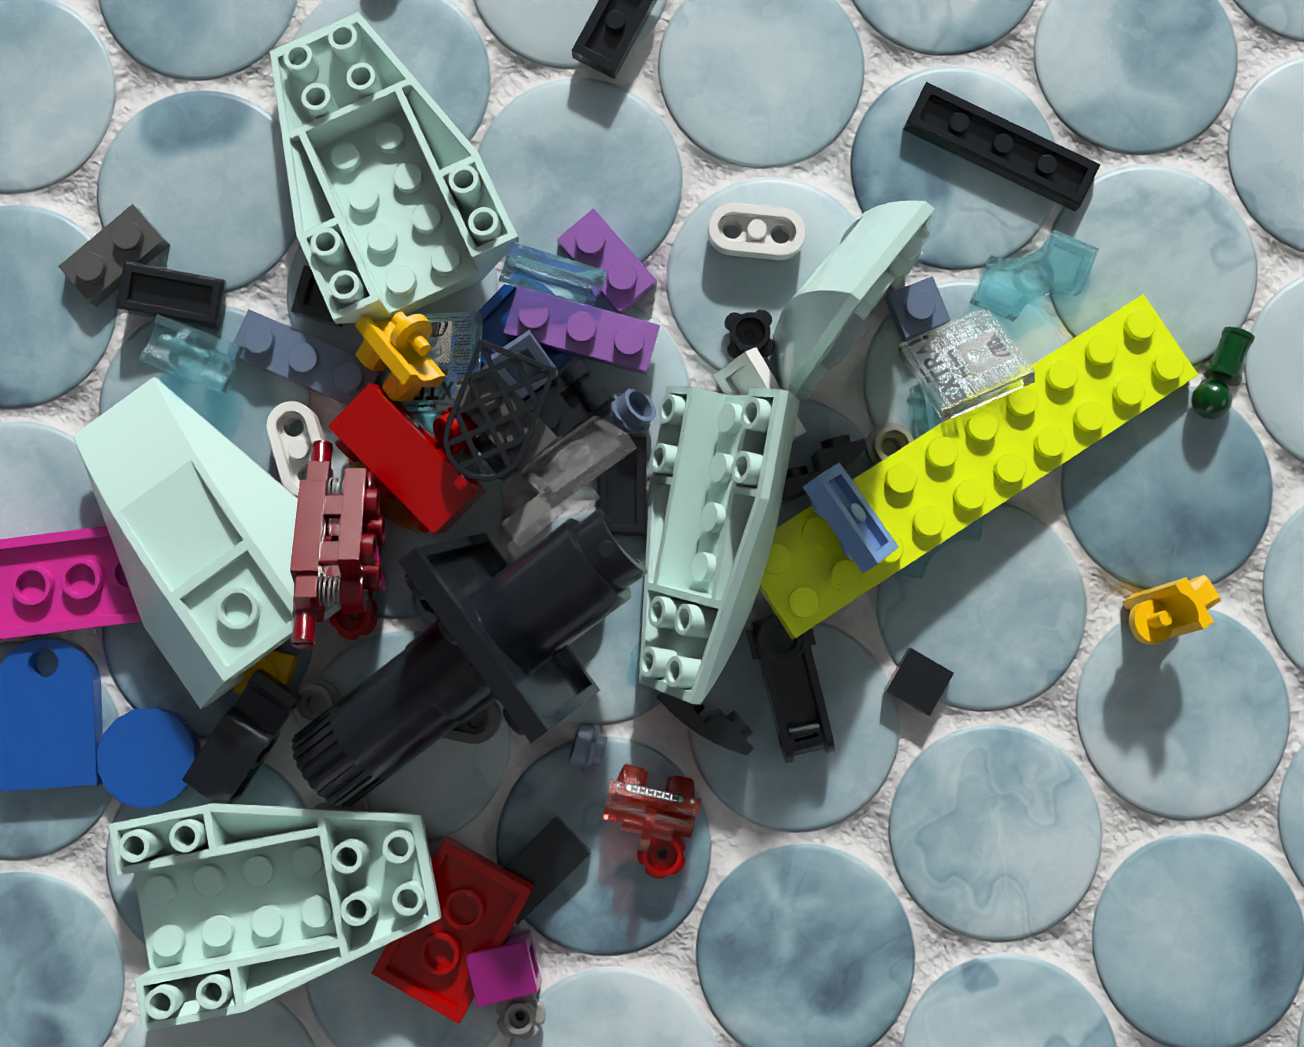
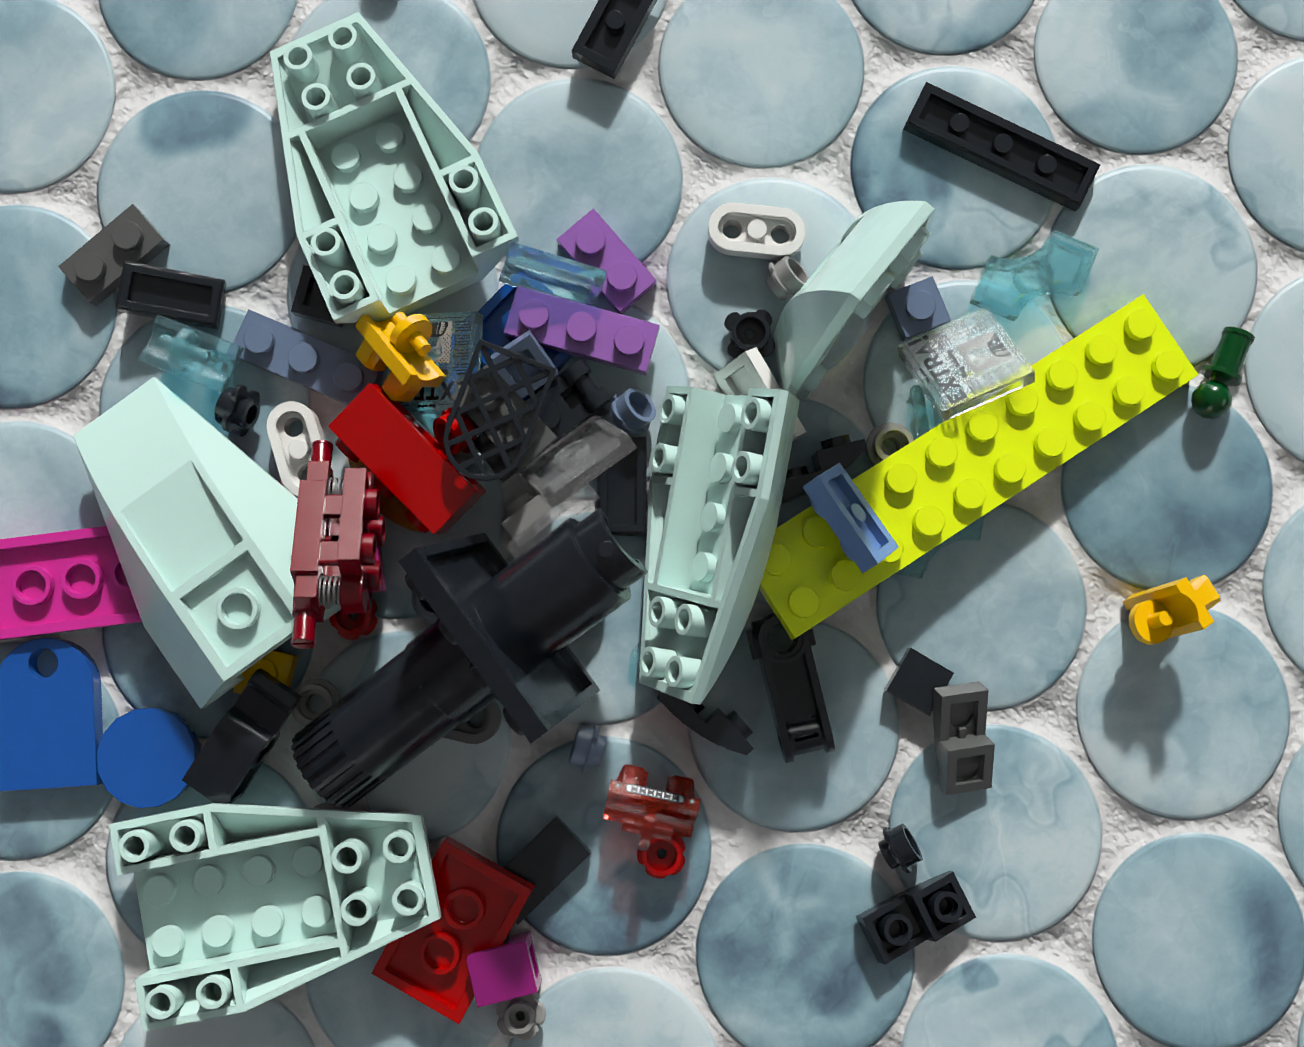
(237, 409): none -> black plate
(786, 277): none -> light grey plate
(900, 848): none -> black plate
(914, 916): none -> black slope
(960, 740): none -> dark grey slope

